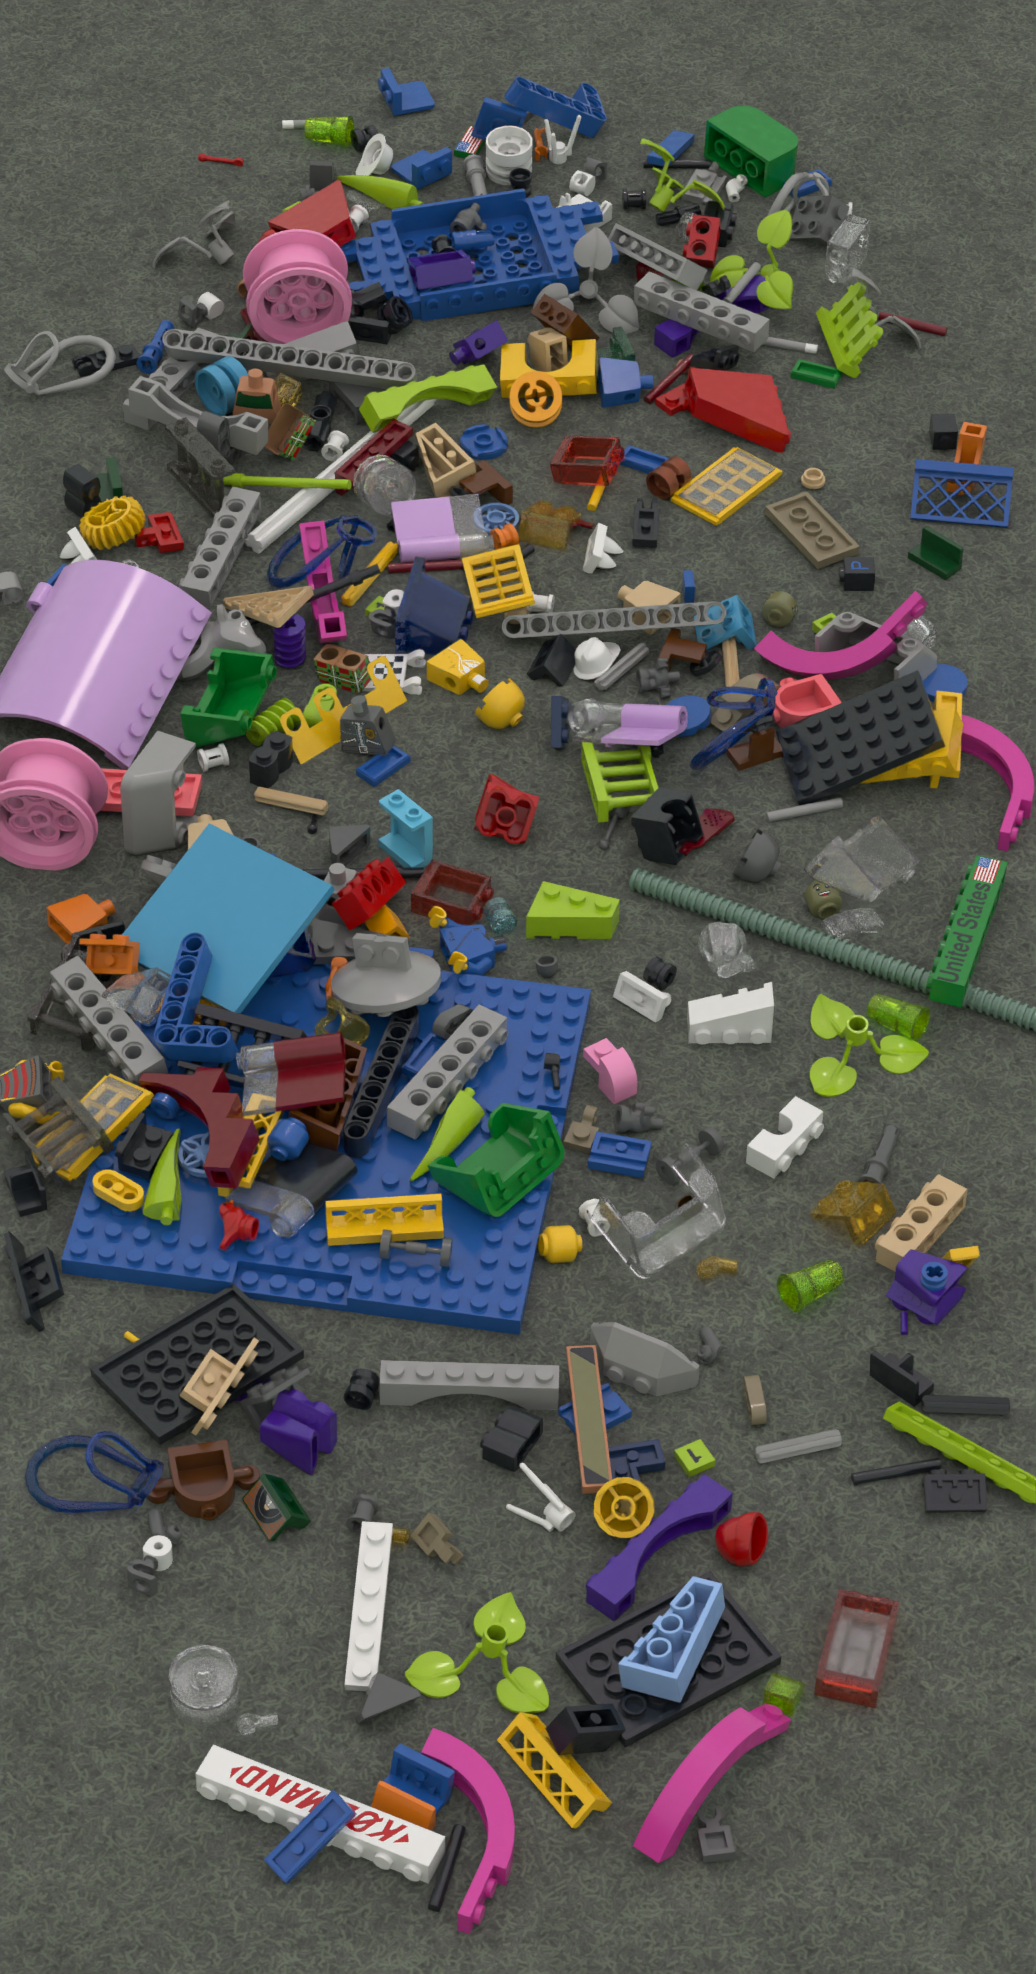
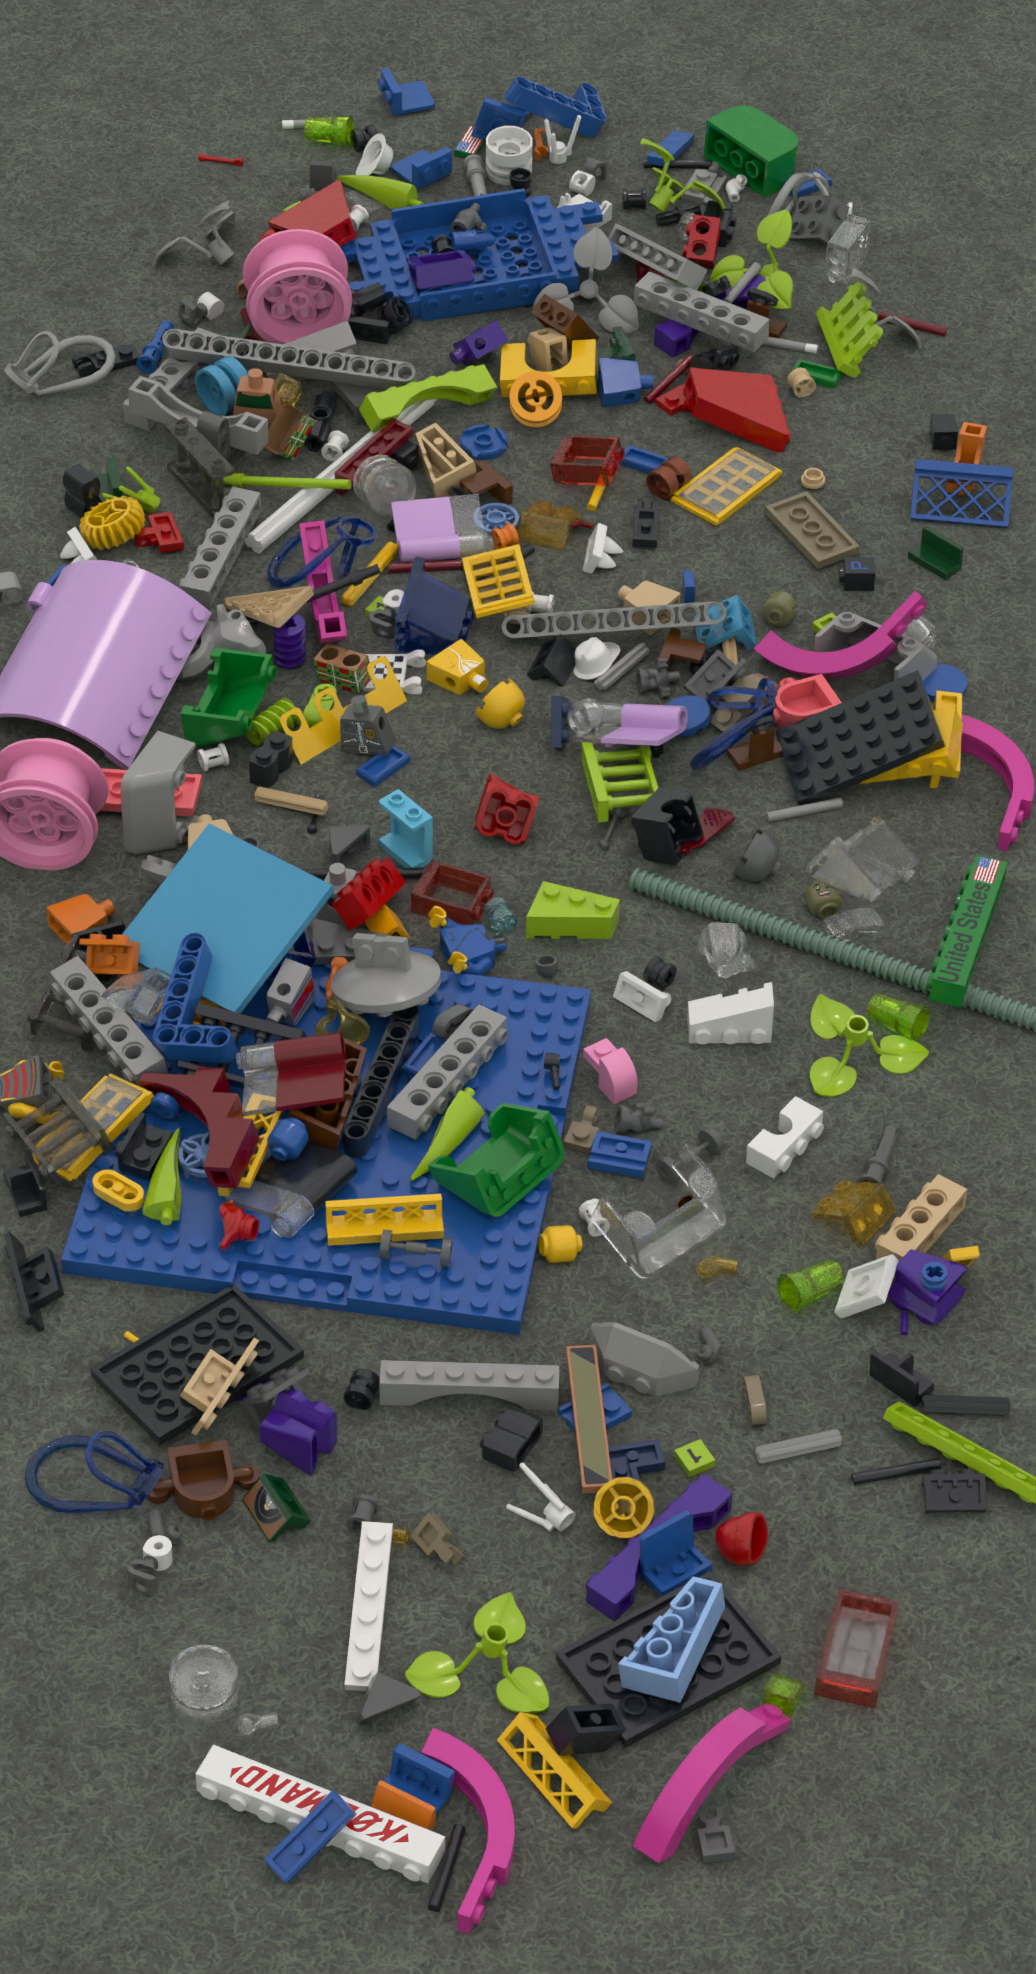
(146, 497): none -> lime plant
(290, 993): none -> light grey torso
(670, 1556): none -> blue bracket
(715, 674): none -> dark grey bracket
(760, 306): none -> reddish brown piece
(801, 382): none -> tan wheel
(866, 1286): none -> white tile

